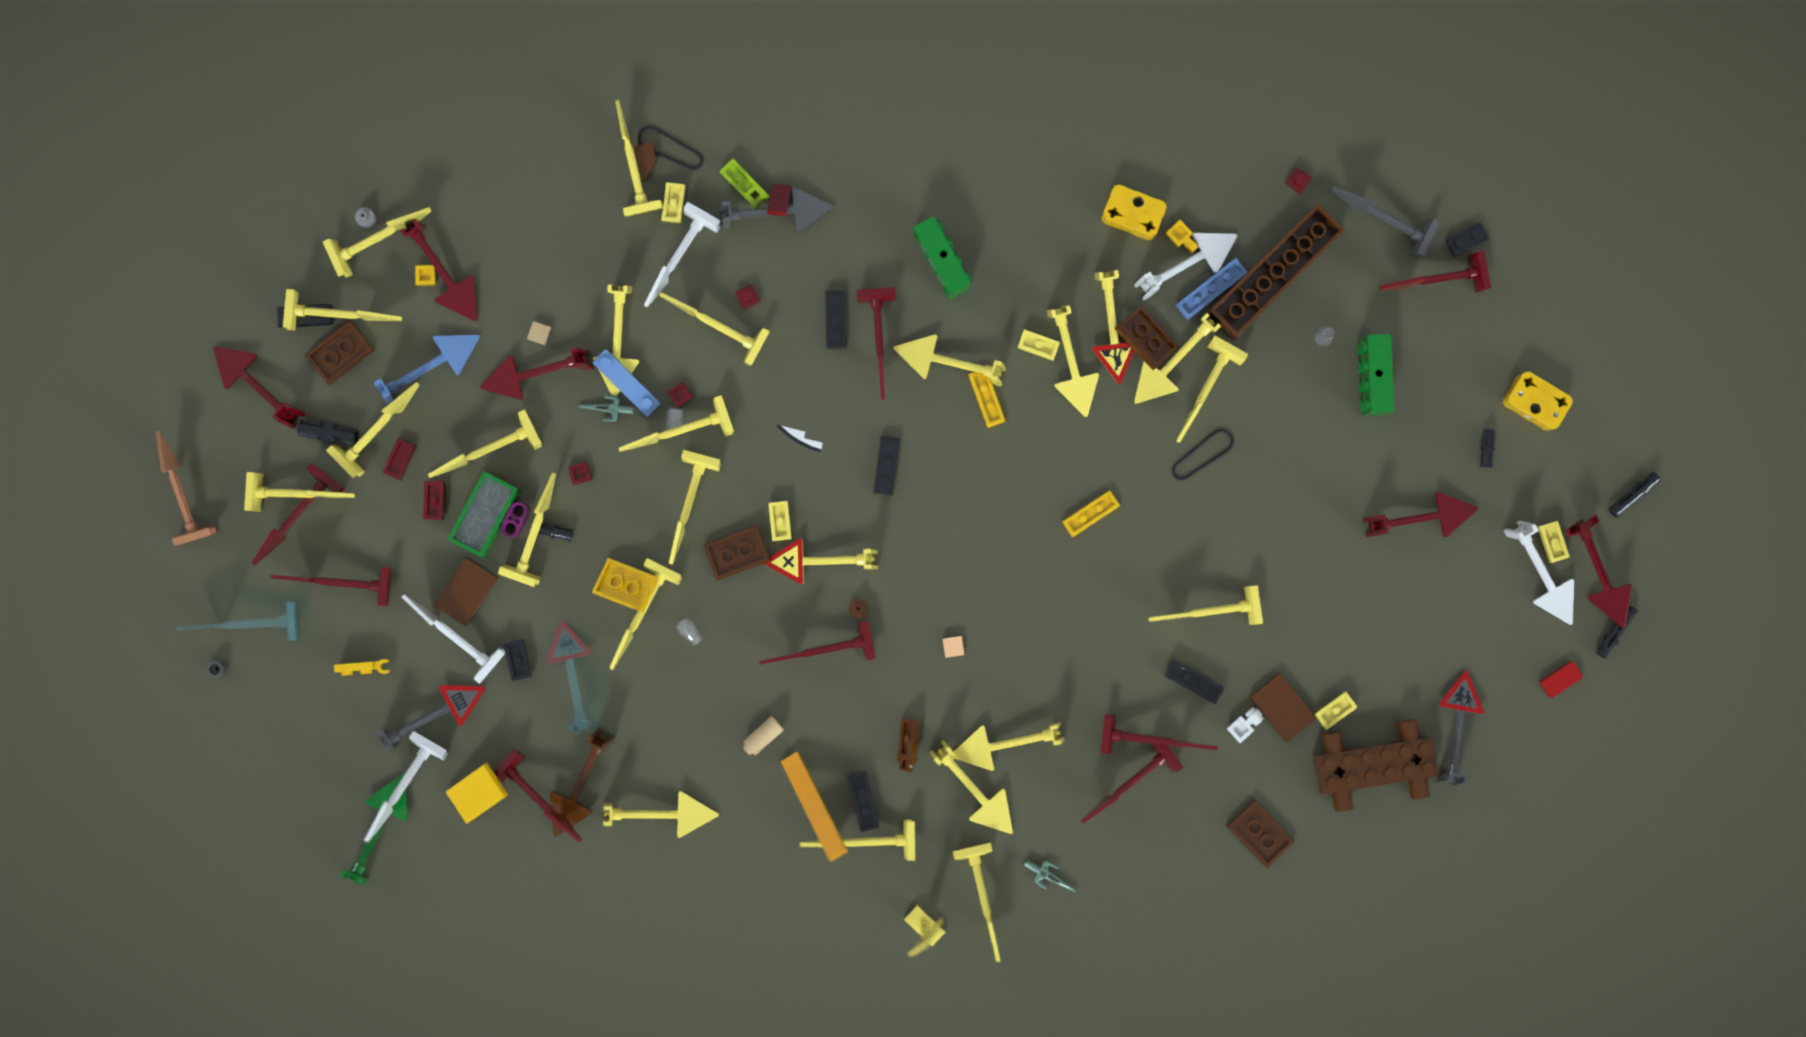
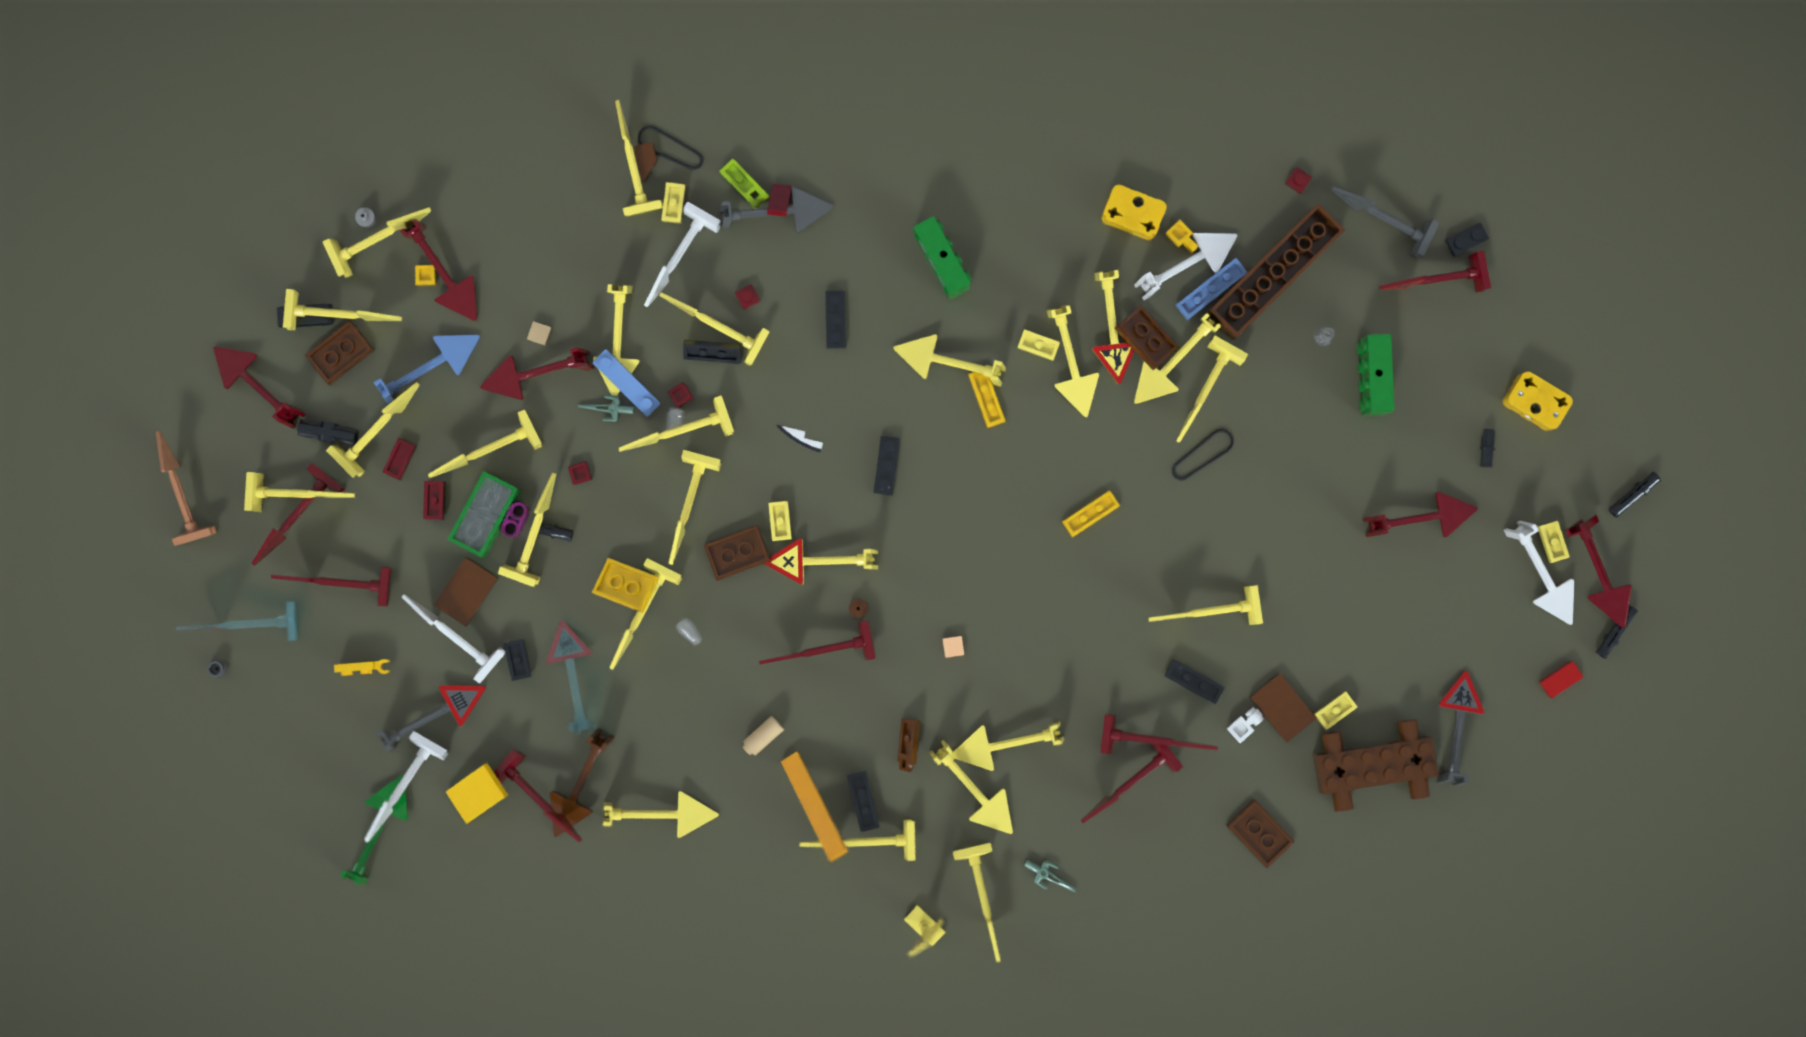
(712, 351): none -> black plate
(876, 297): dark red piece -> none

